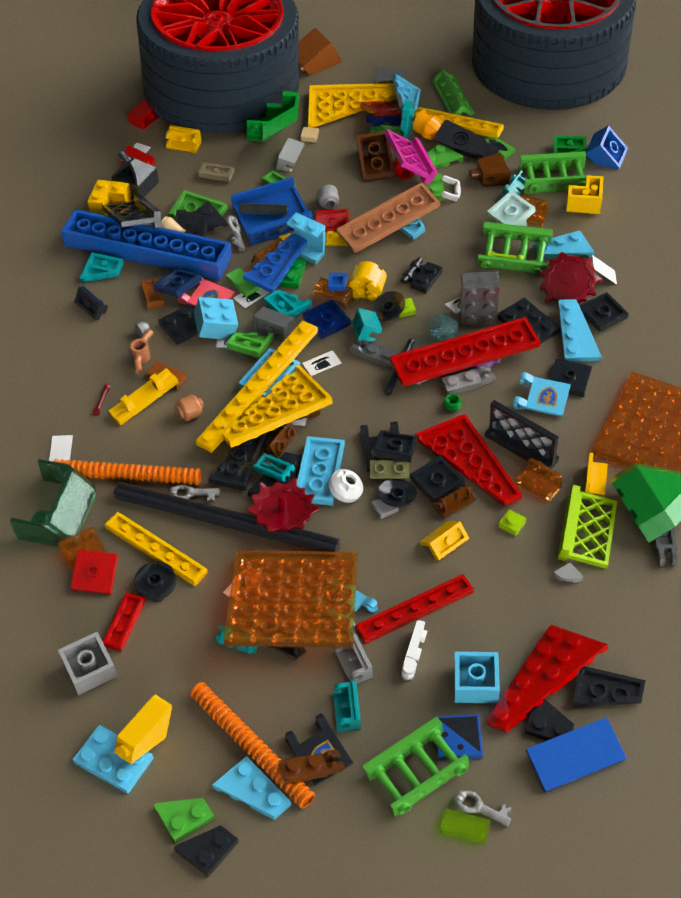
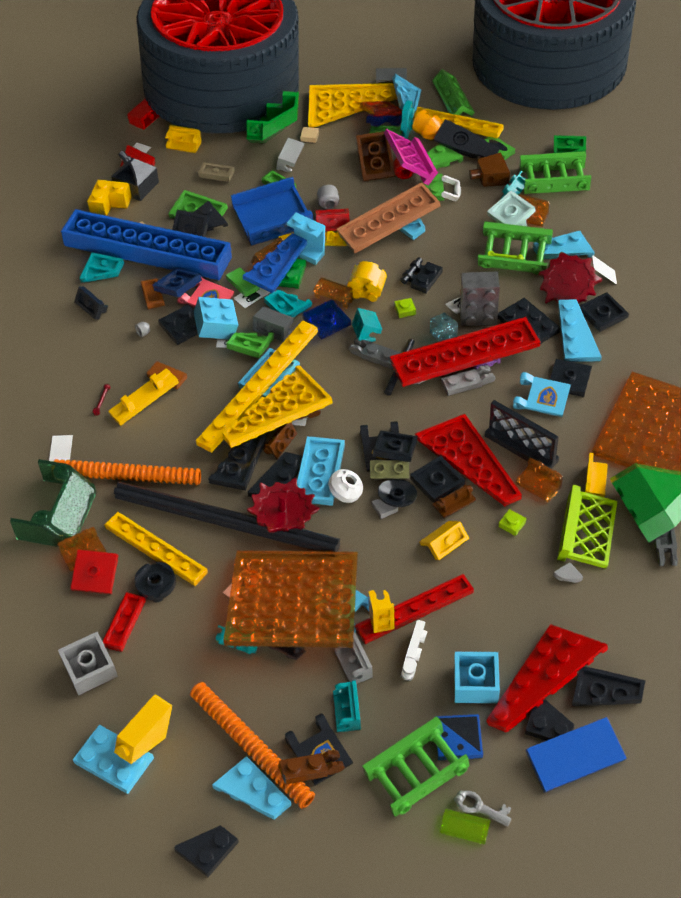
(134, 212): black fence -> none
(140, 351): nougat piece -> none
(169, 223): tan cone -> none
(184, 816): bright green wing -> none
(189, 407): nougat head -> none
(210, 492): light grey piece -> none
(236, 232): light grey piece -> none
(263, 208): pearl dark grey axle -> none
(271, 470): teal tile -> none
(316, 53): dark orange slope -> none
(321, 363): white sticker -> none
(337, 282): blue tile -> none
(381, 612): none -> yellow hinge
(388, 305): black dish -> none
(452, 402): green plate -> none
(586, 198): yellow brick -> none
(606, 149): blue slope -> none

